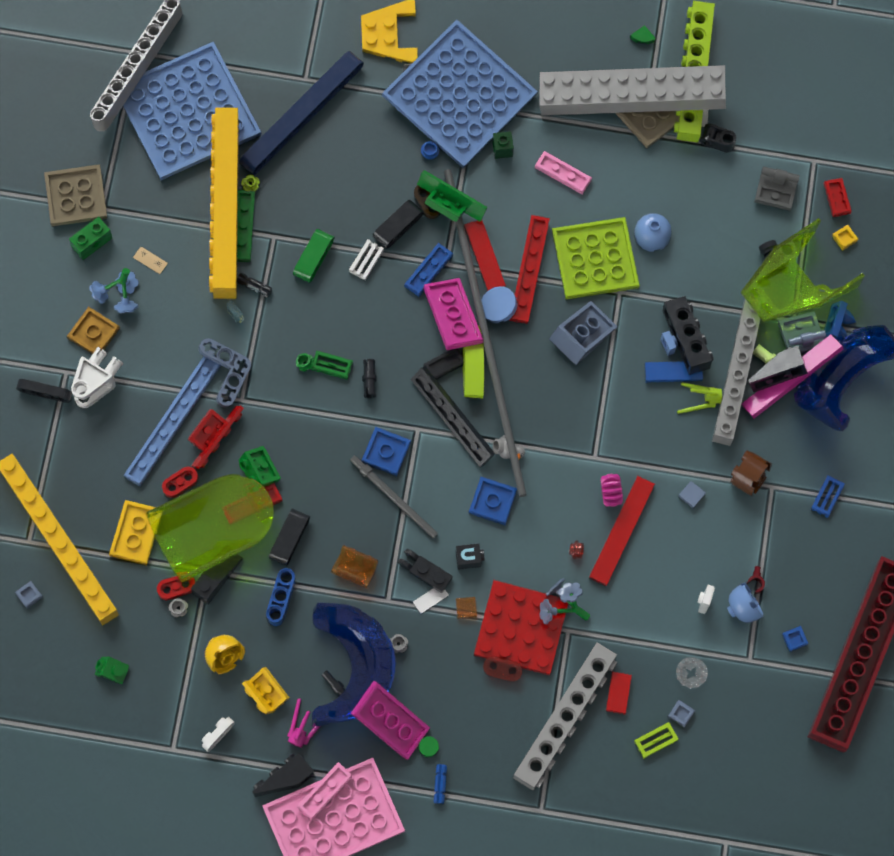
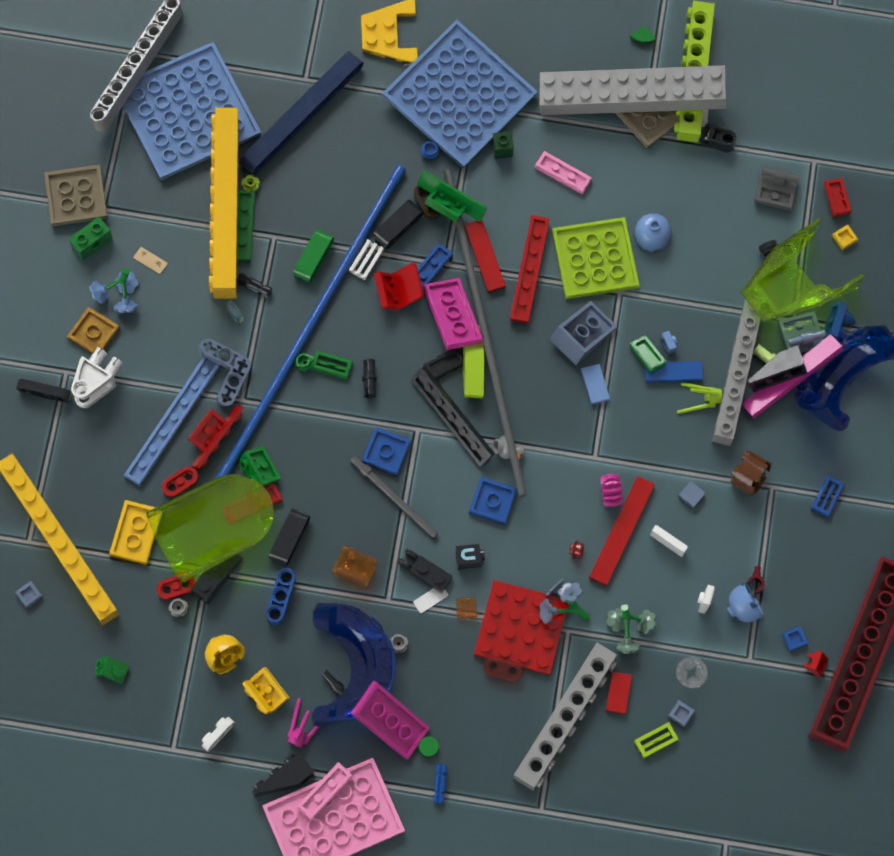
(394, 180): none -> blue piece
(399, 288): none -> red bracket
(499, 304): medium blue tile -> none
(595, 384): none -> medium blue tile
(619, 620): none -> sand green plant
(648, 354): none -> tile
(668, 540): none -> white tile
(693, 361): black brick -> none
(818, 663): none -> red tile

